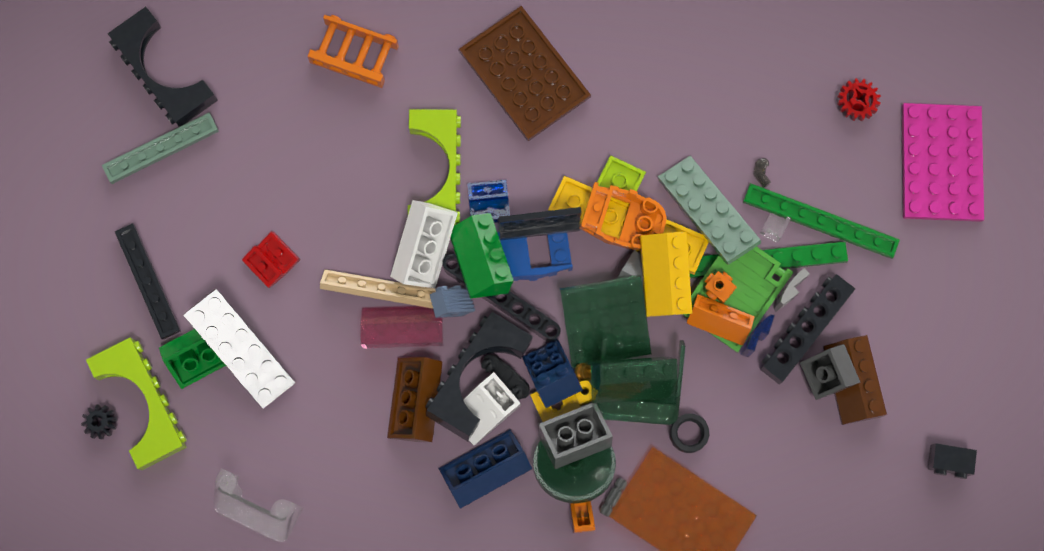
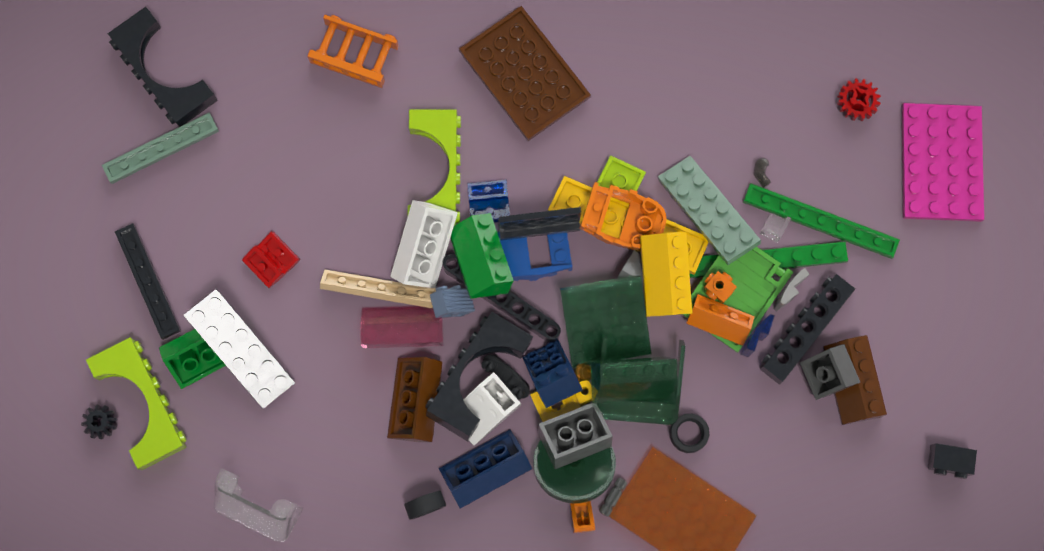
(425, 505): none -> black tyre

